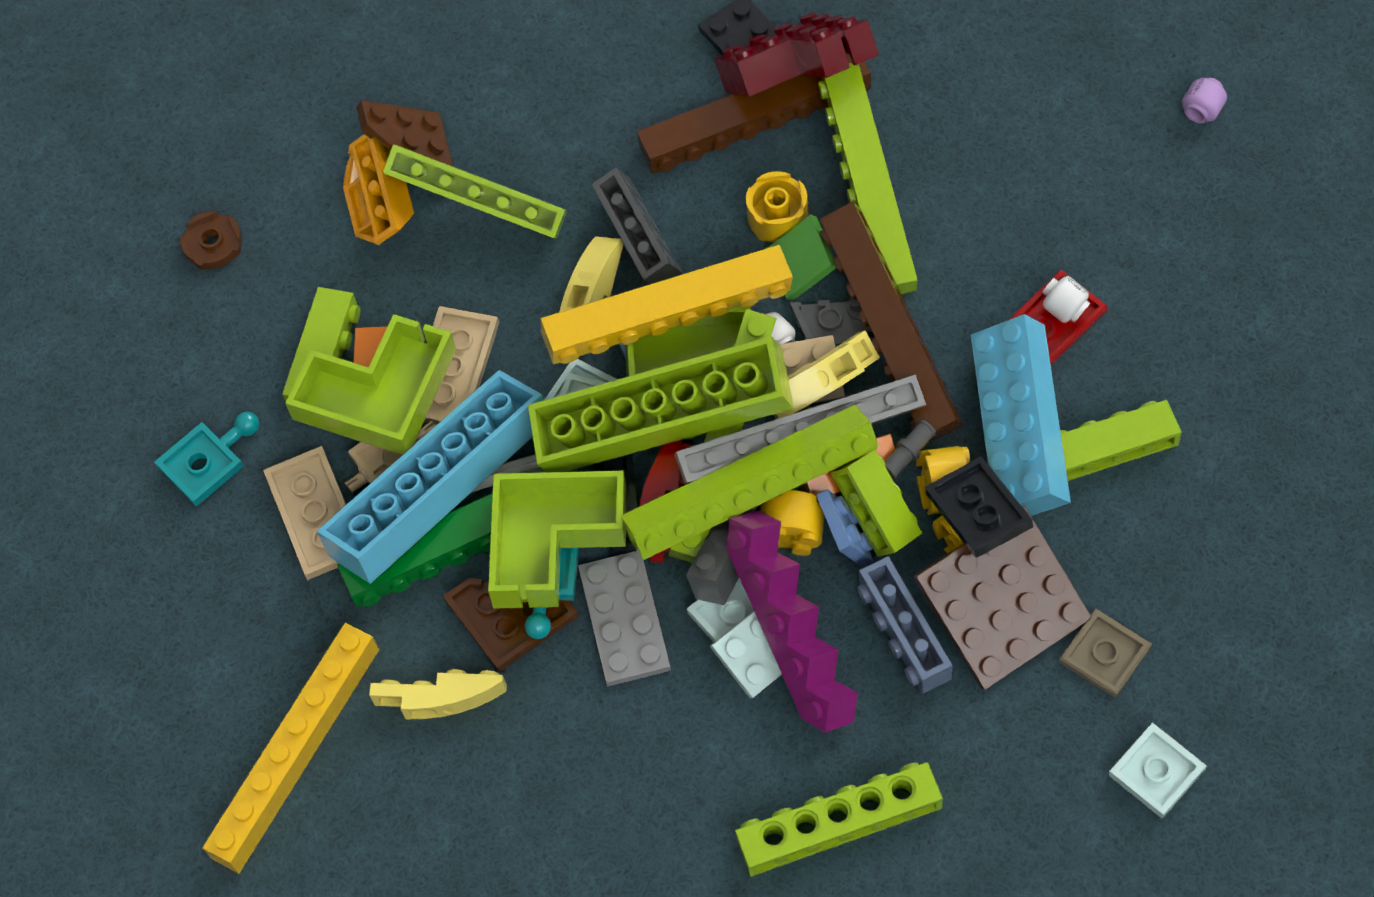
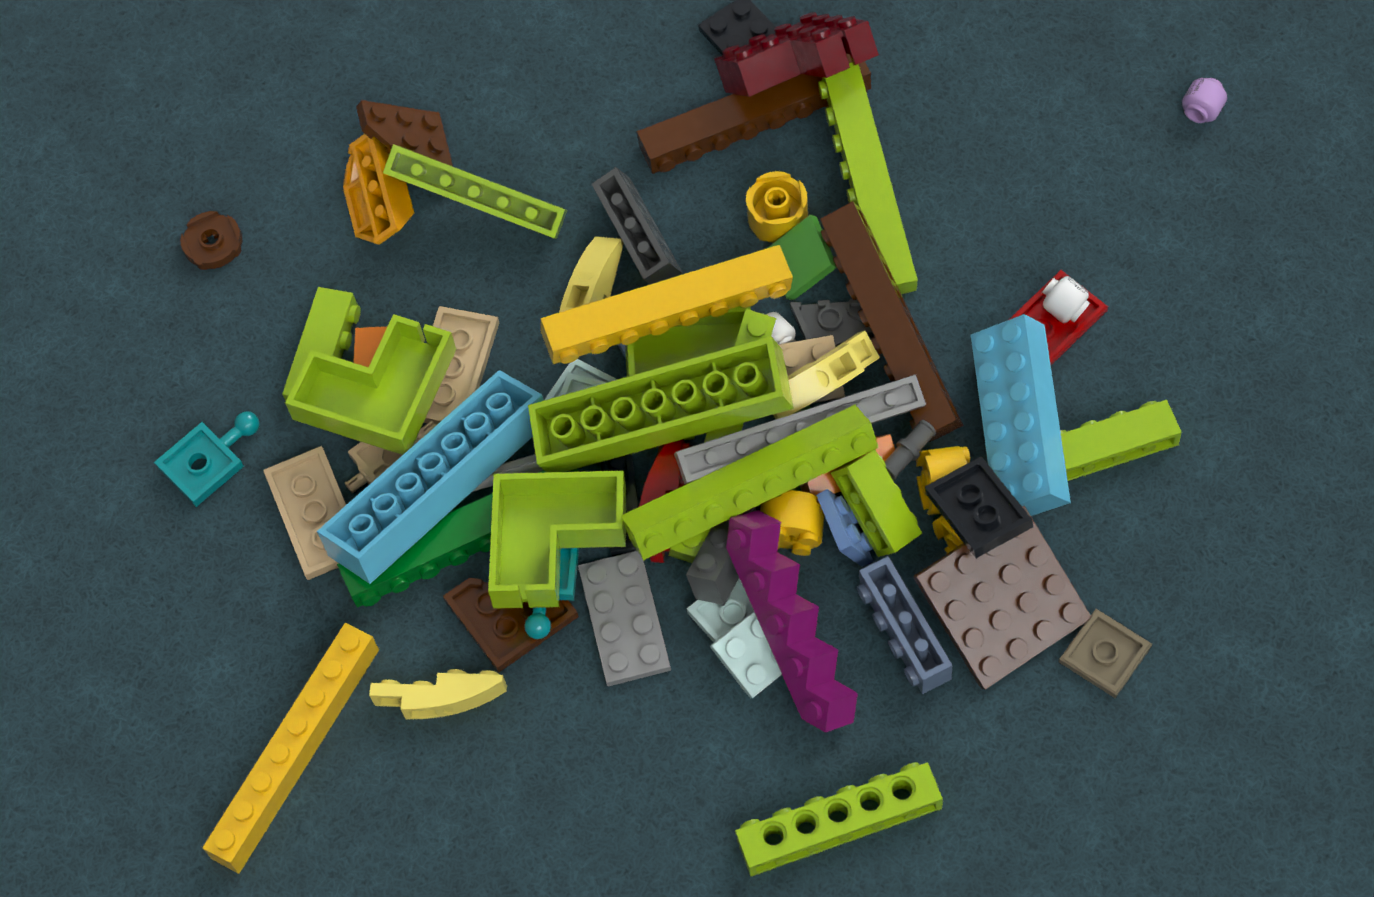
(1157, 770): light aqua plate -> none

